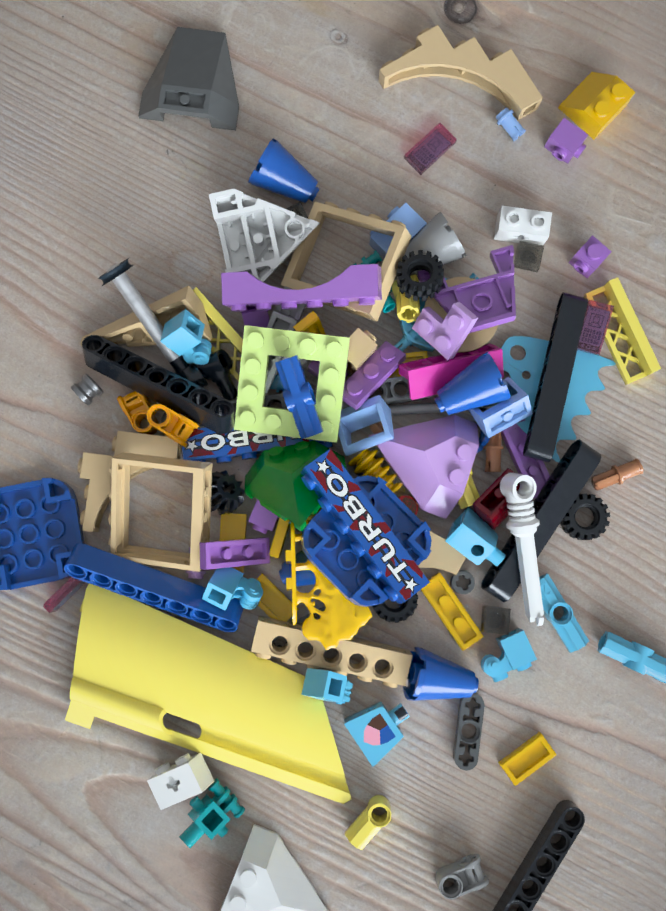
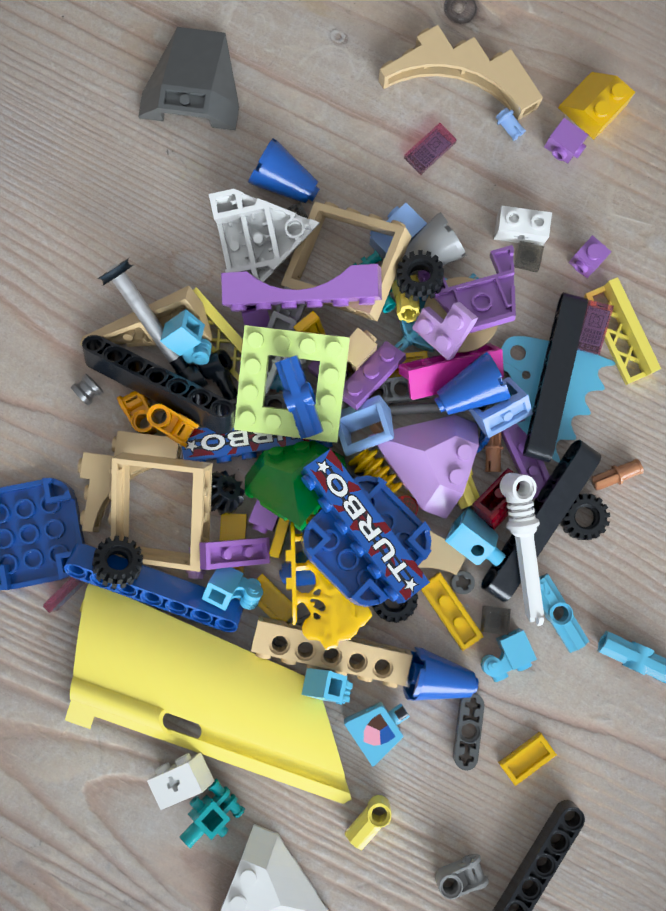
(109, 575): none -> black tyre

